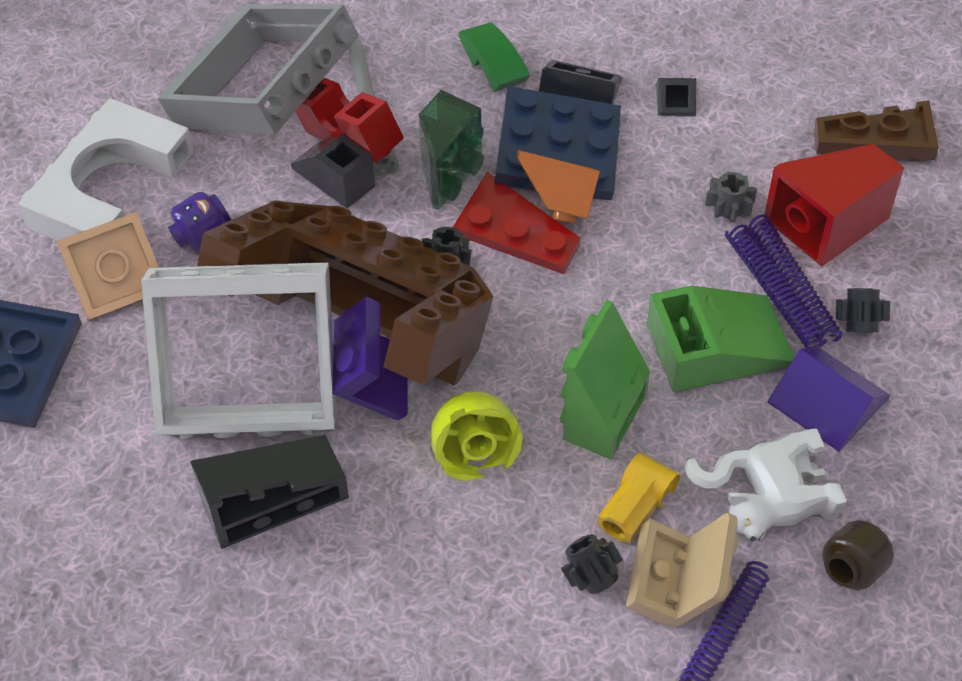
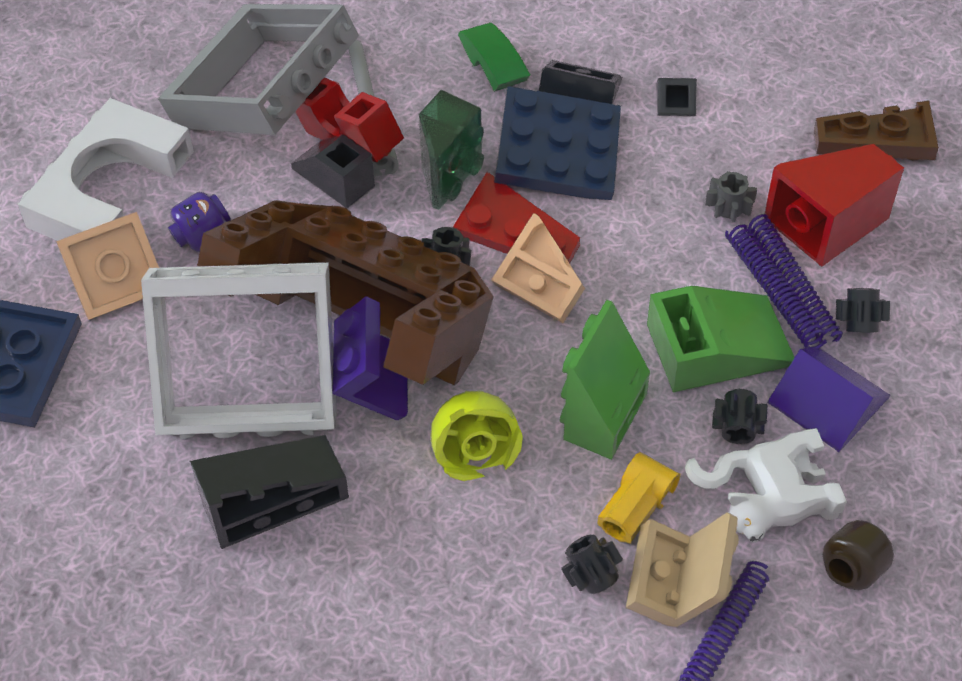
(539, 272): none -> light nougat wing
(560, 185): orange slope -> none
(739, 416): none -> black gear

